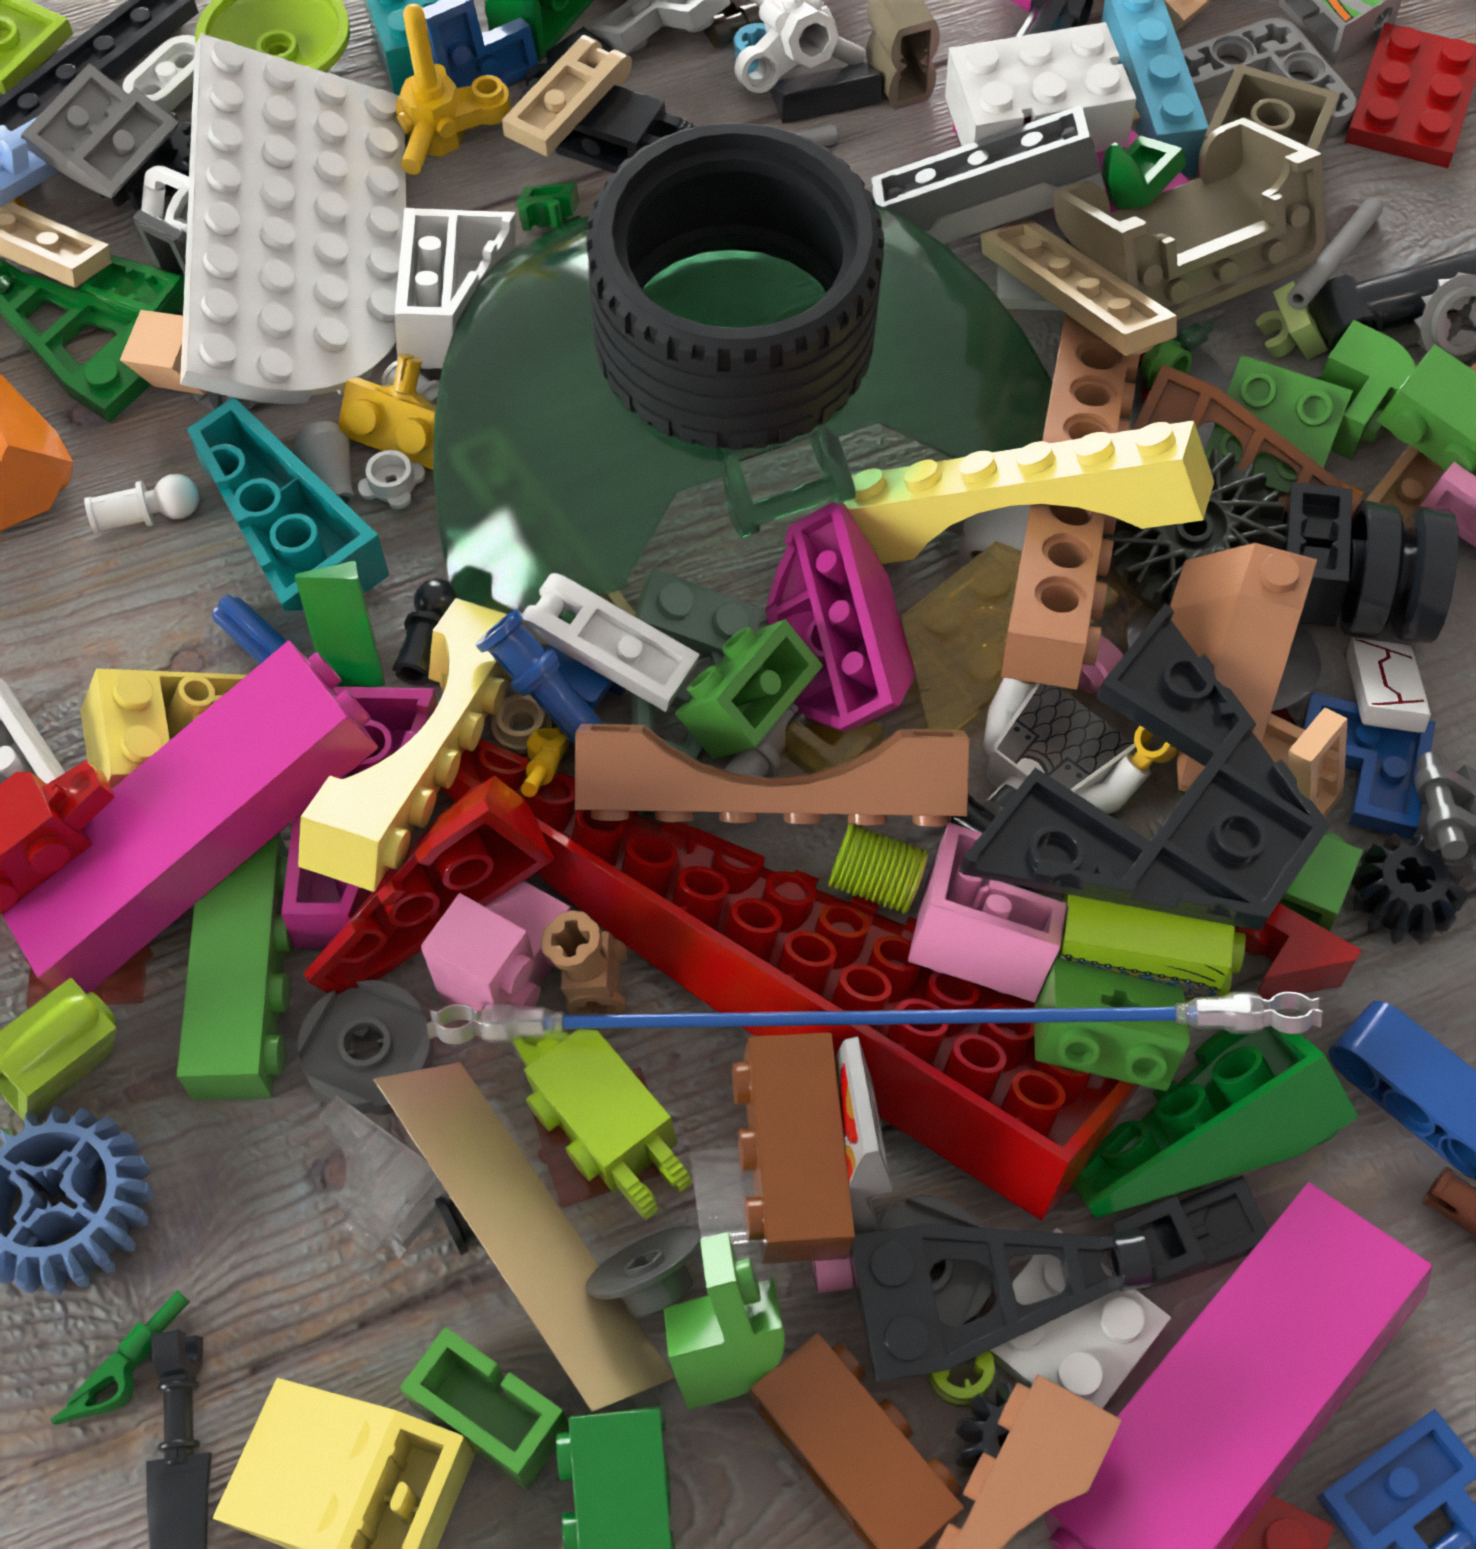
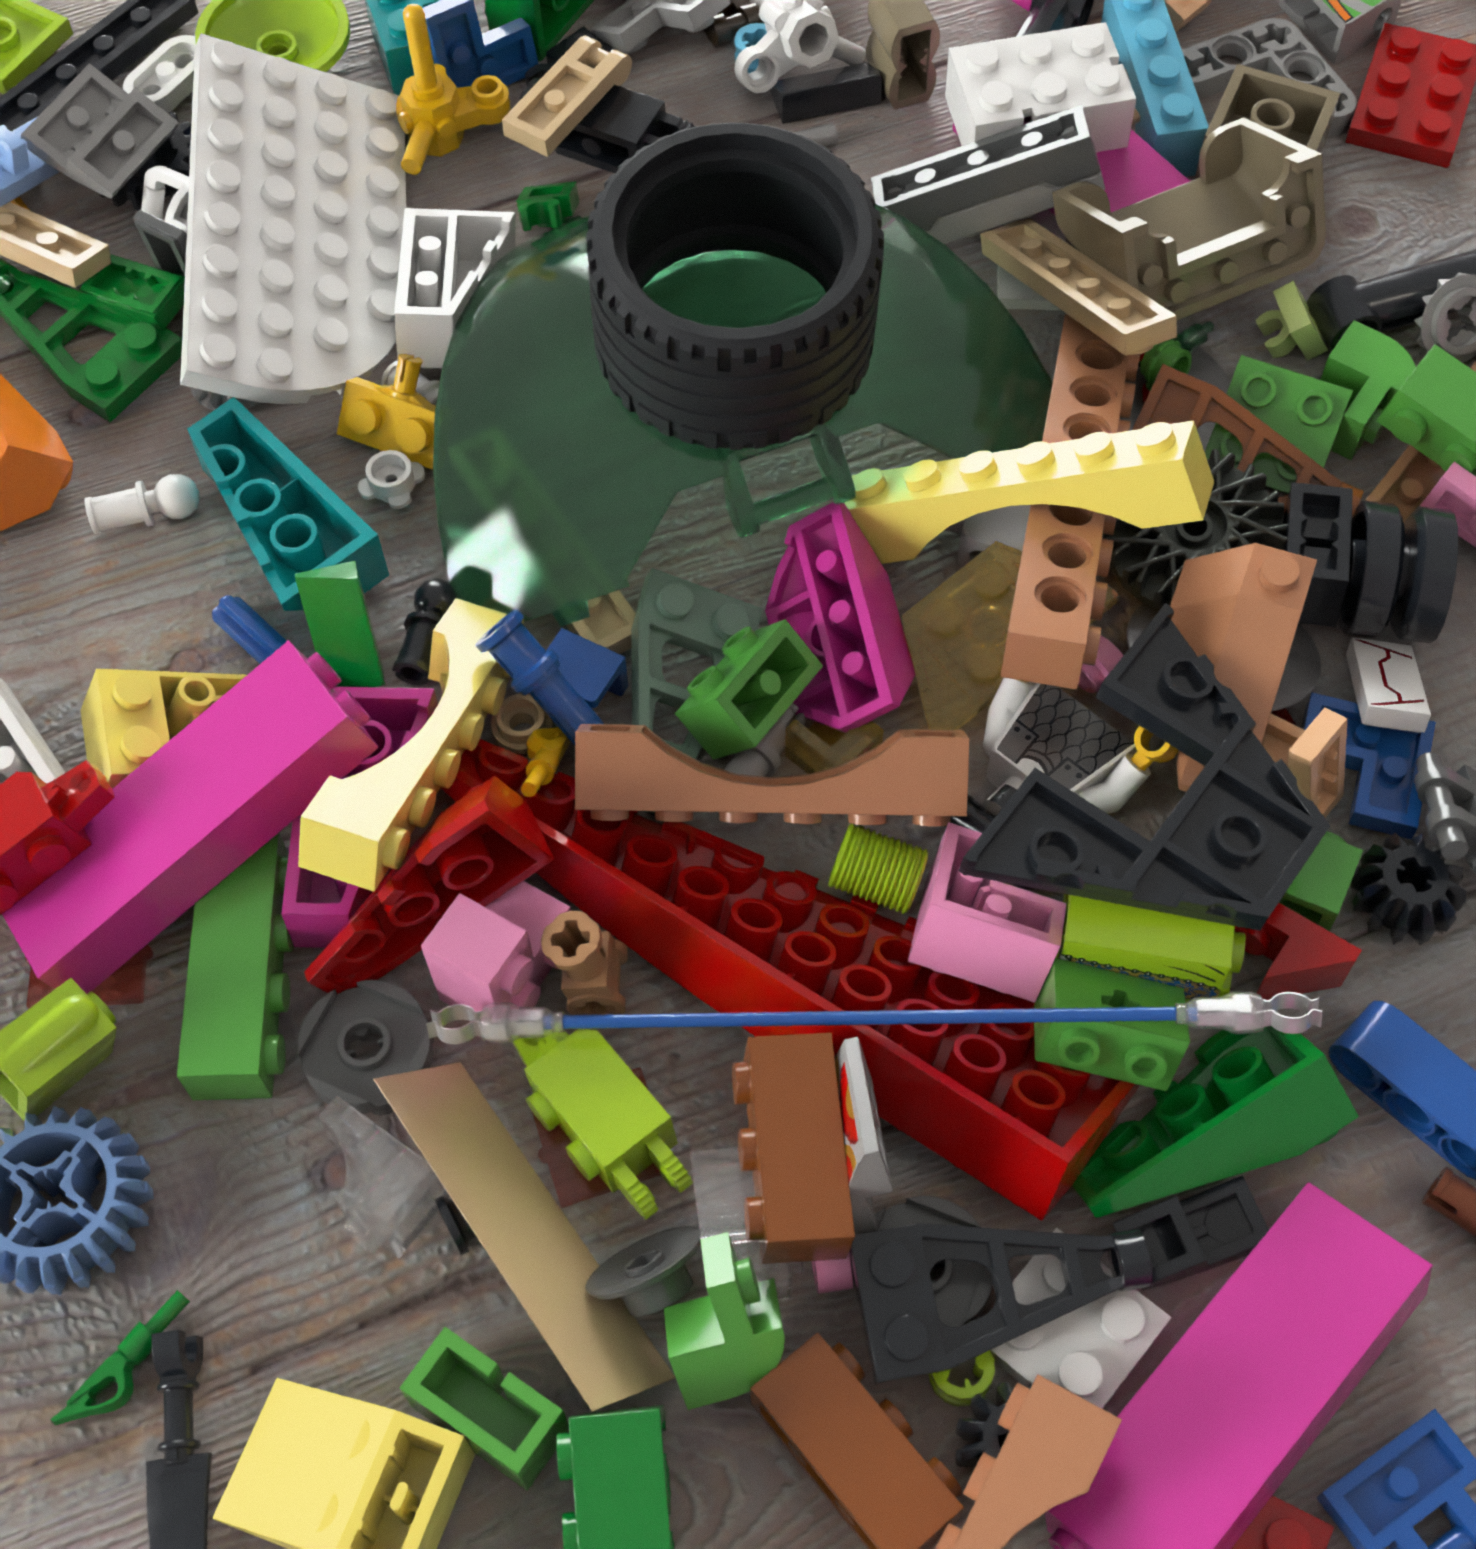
(156, 350): light nougat brick -> none
(327, 455): light grey cone -> none
(610, 641): white plate -> none
(1140, 172): green plate -> none
(1334, 254): light grey piece -> none

